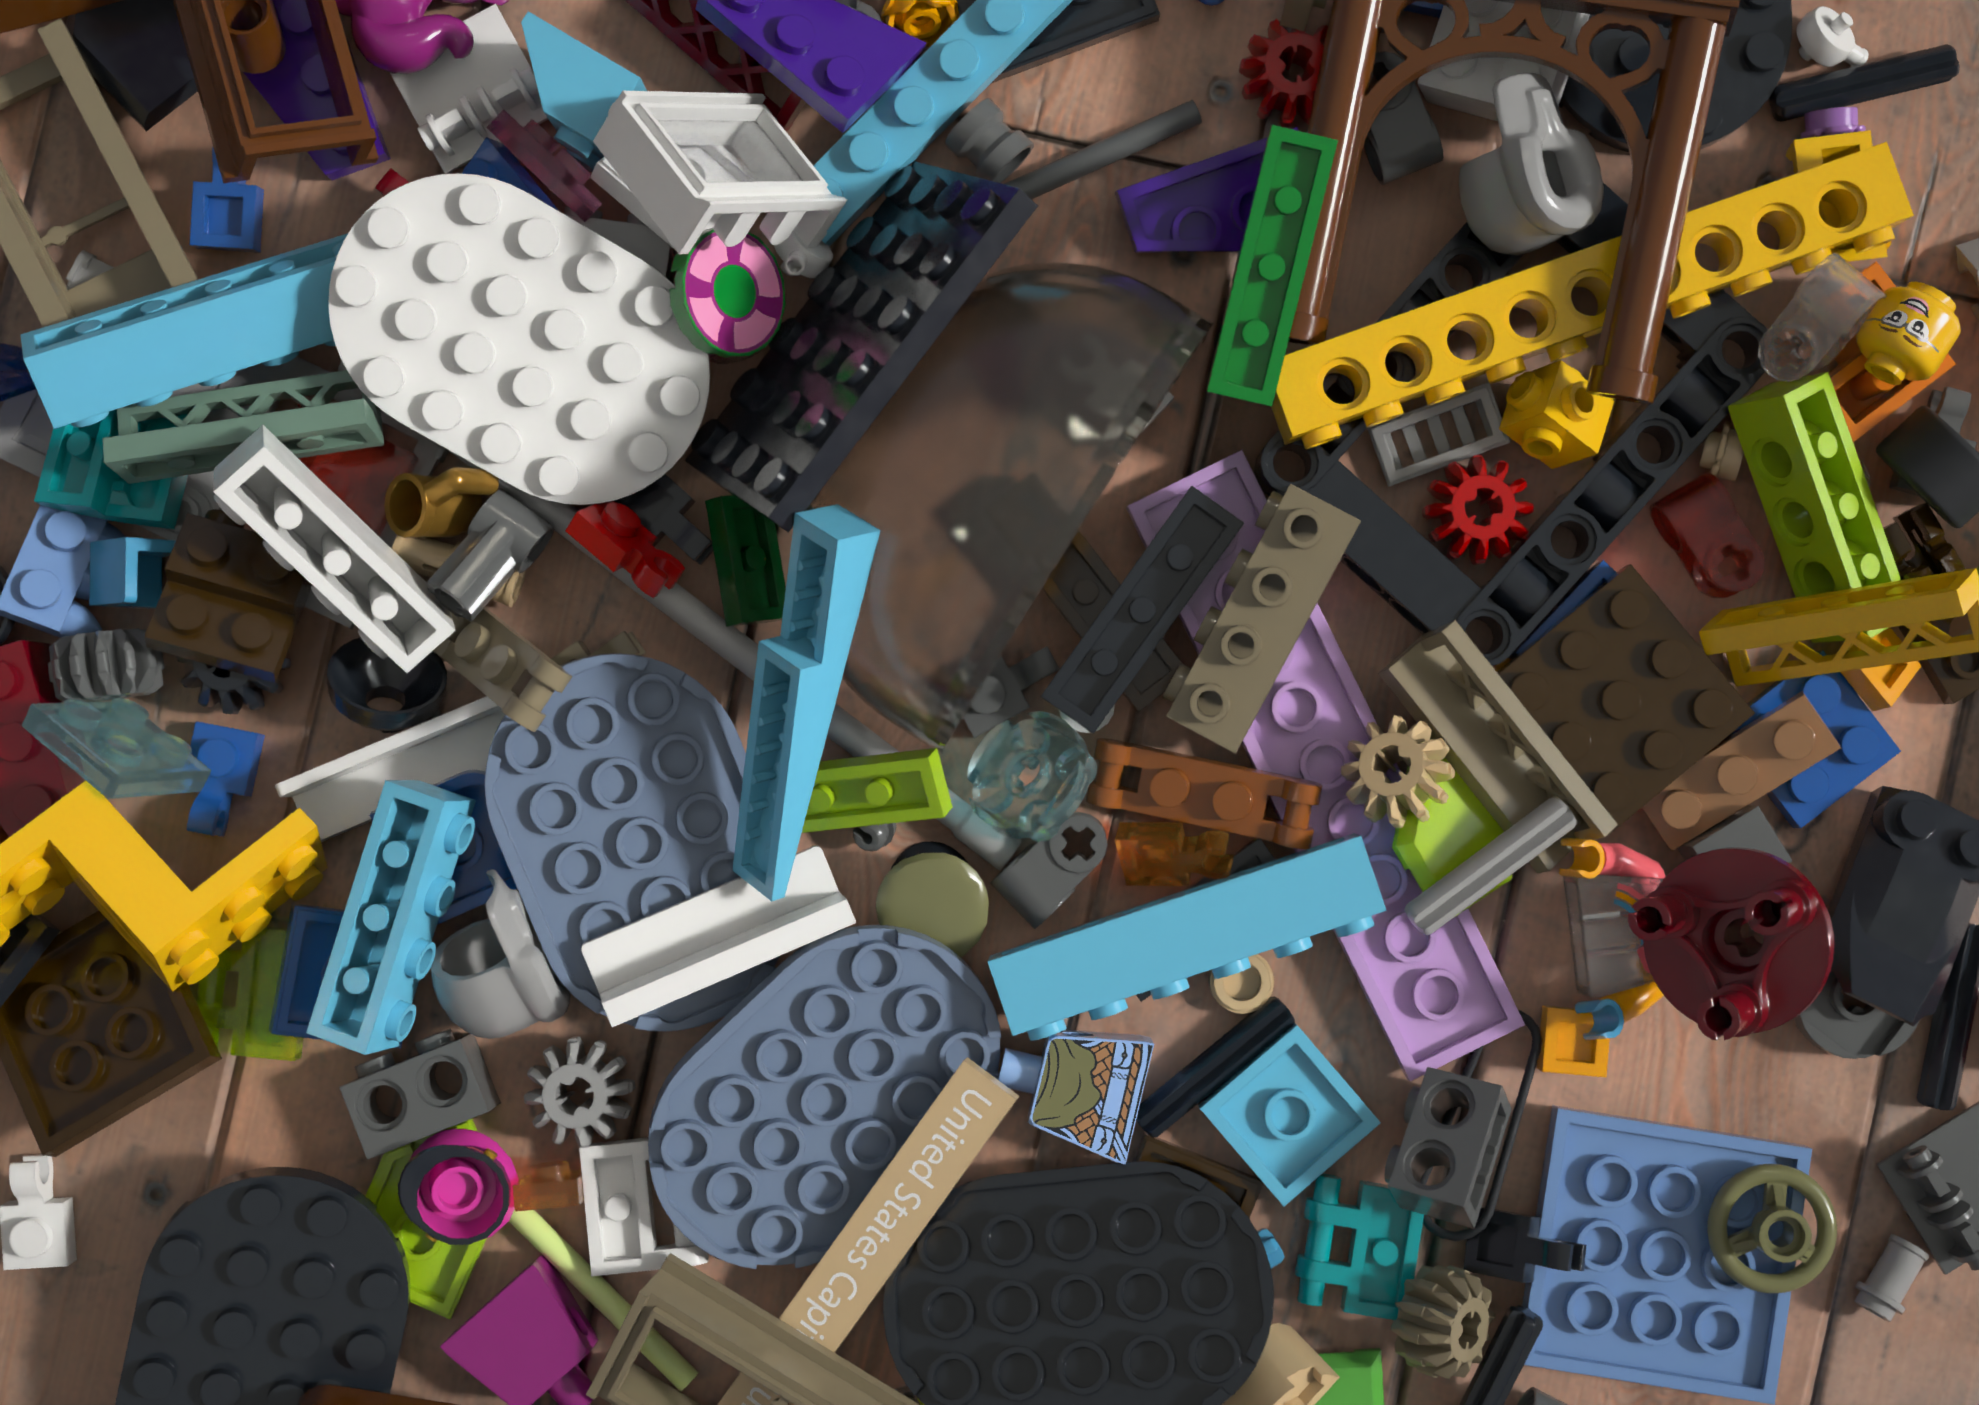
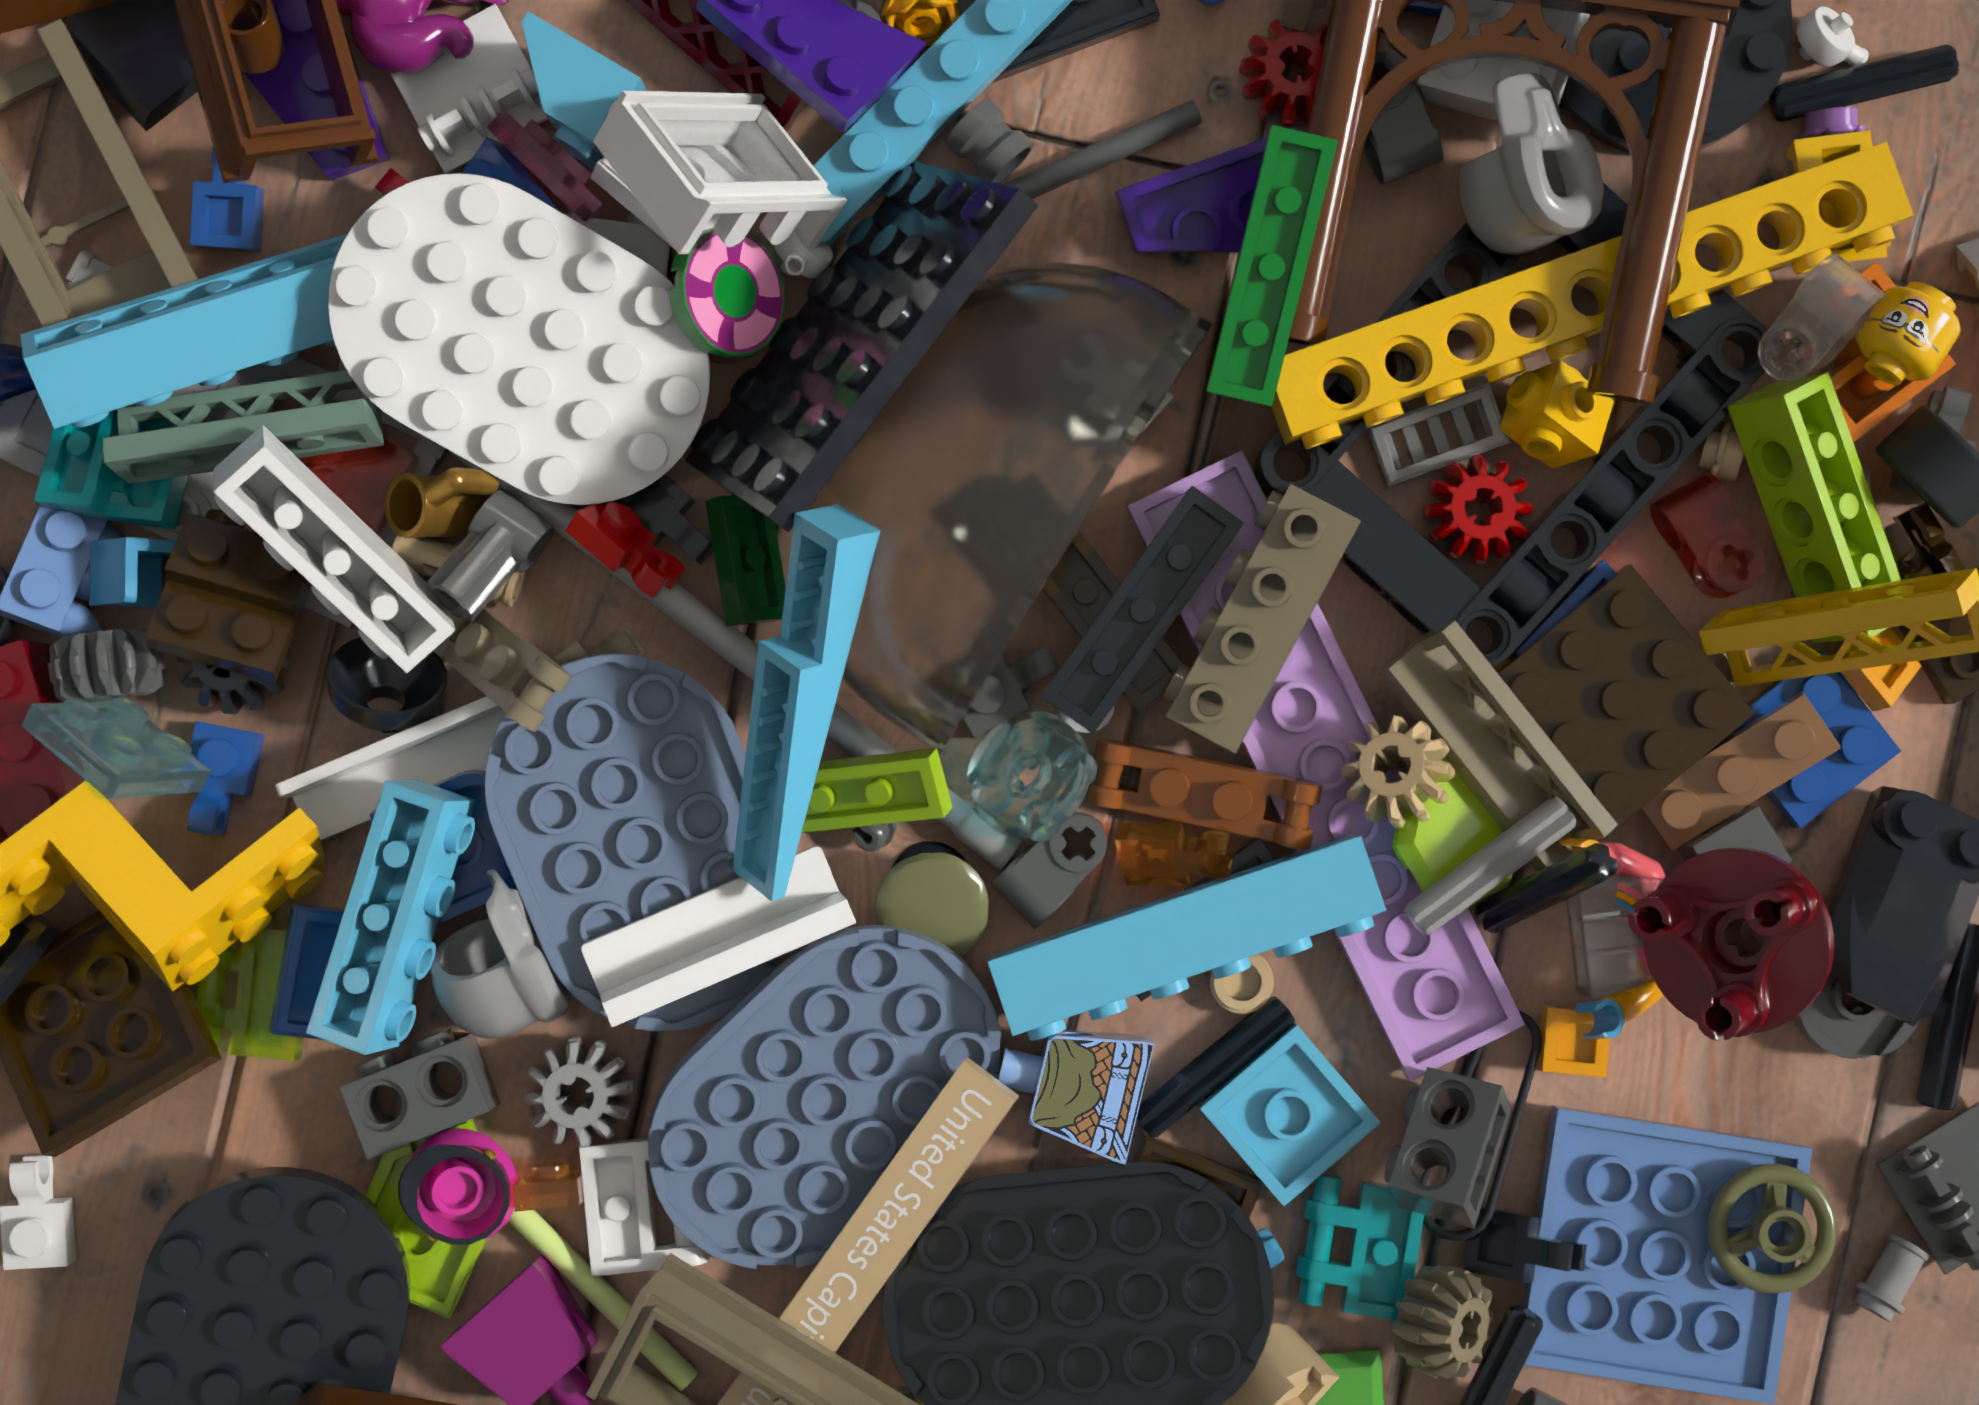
(1547, 888): none -> black axle

